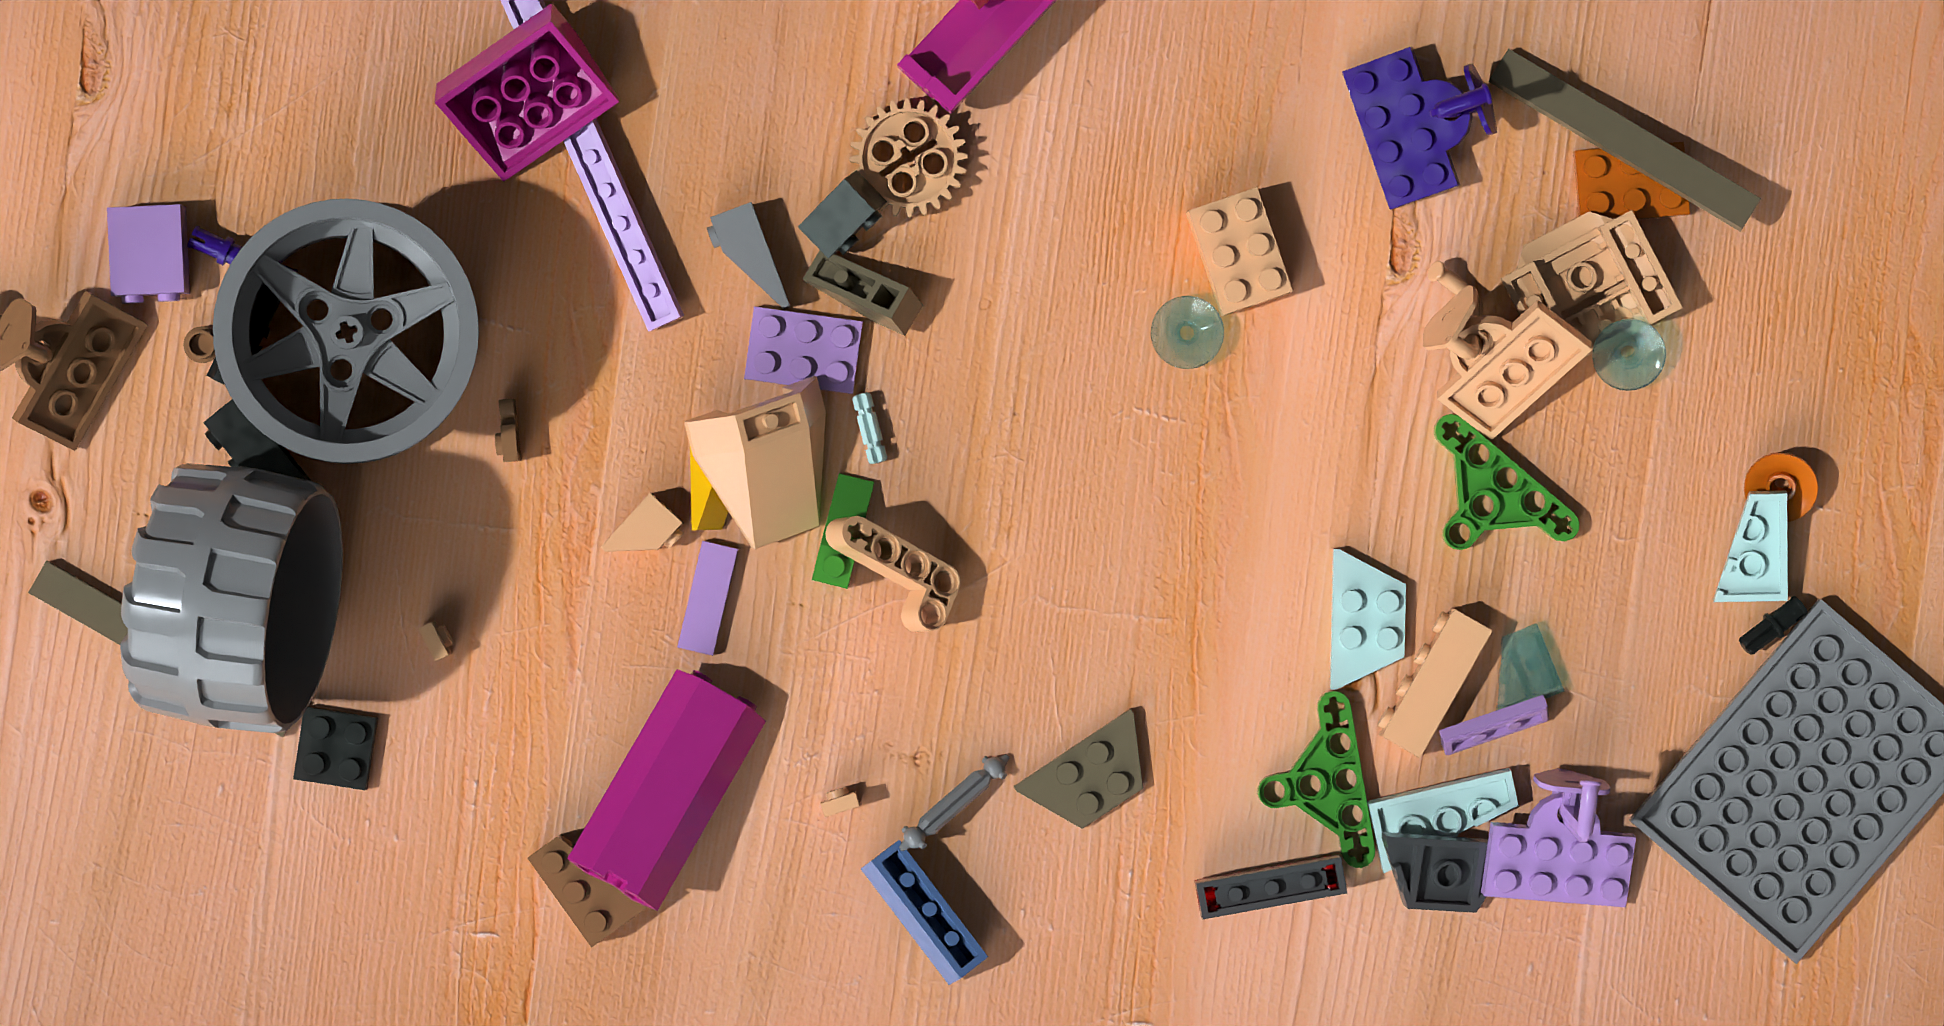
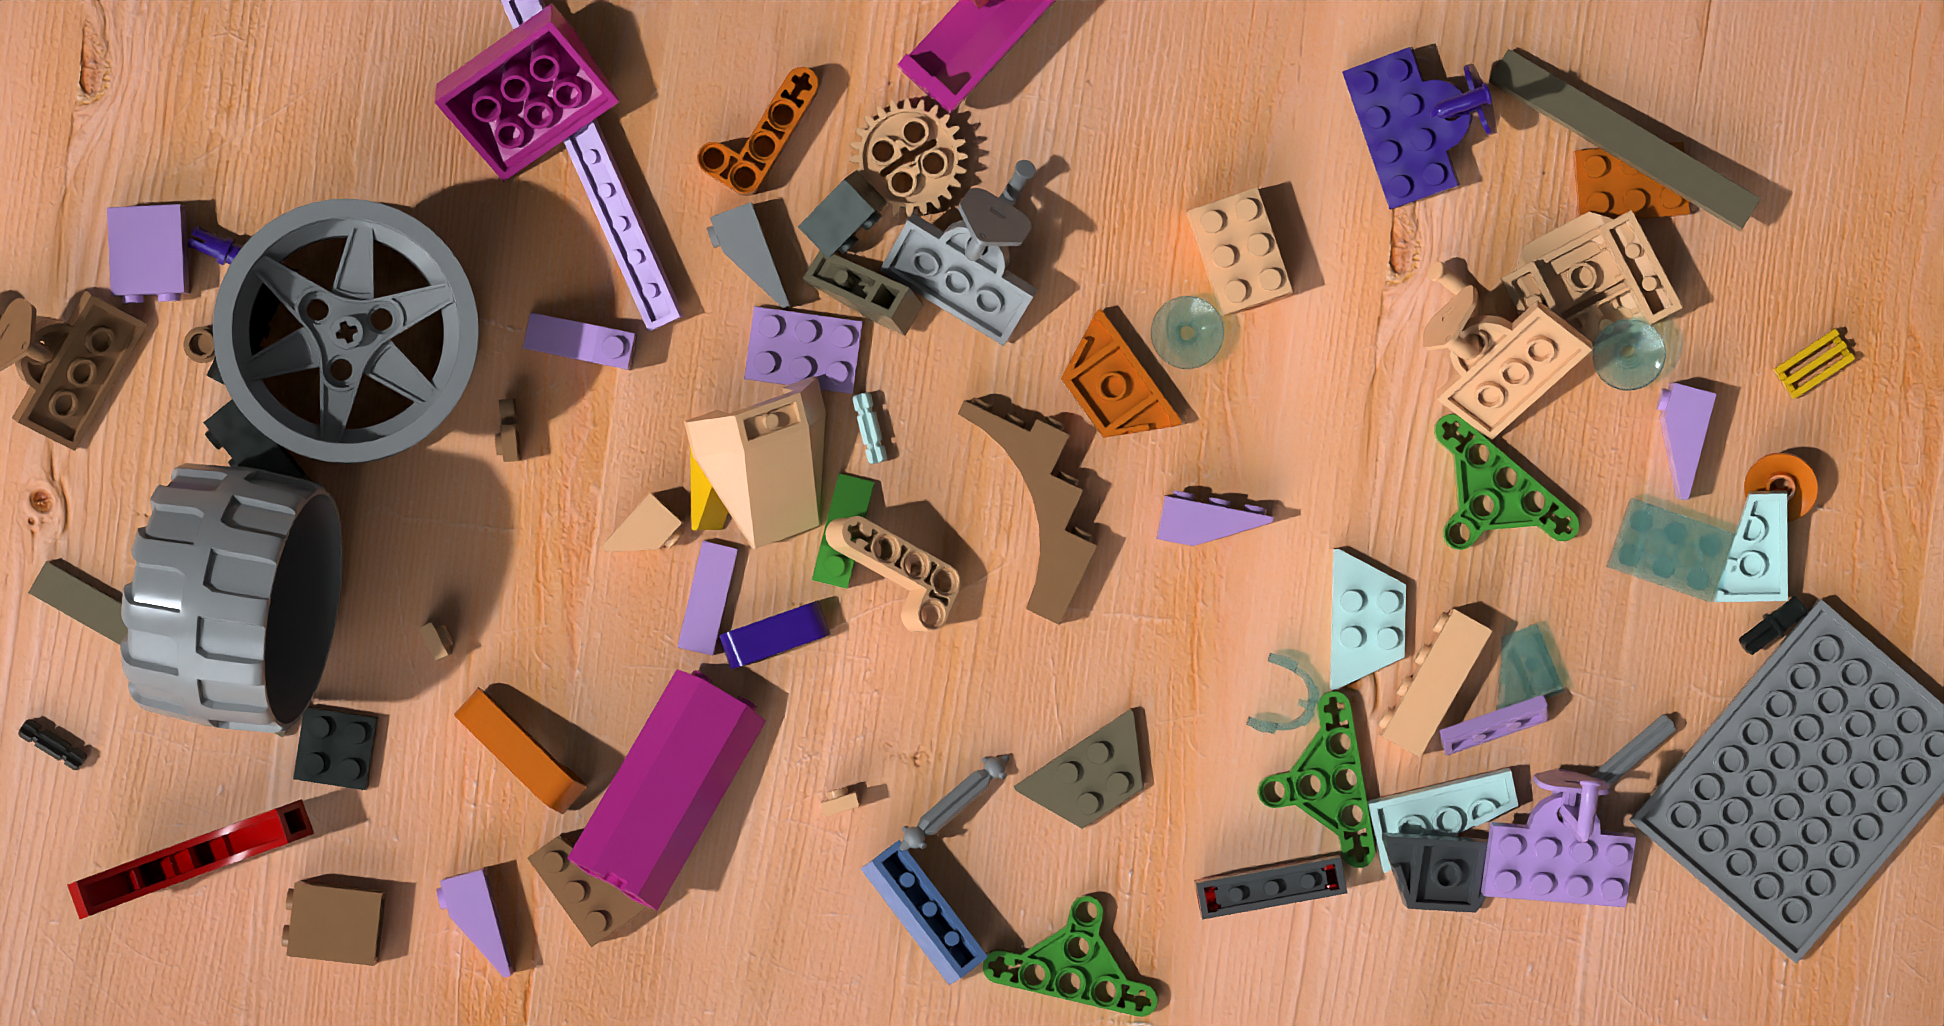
(52, 744): none -> pearl dark grey axle
(190, 858): none -> red arch
(334, 923): none -> medium nougat brick
(475, 912): none -> lavender slope
(520, 752): none -> orange beam
(580, 341): none -> lavender slope
(767, 128): none -> orange beam
(774, 634): none -> dark purple beam
(957, 266): none -> light grey plate
(1035, 453): none -> medium nougat arch
(1056, 961): none -> bright green beam
(1114, 384): none -> orange wing
(1196, 522): none -> lavender slope
(1313, 697): none -> clear light blue piece
(1635, 750): none -> light grey axle
(1670, 550): none -> clear light blue plate
(1684, 428): none -> lavender slope
(1840, 346): none -> yellow tile

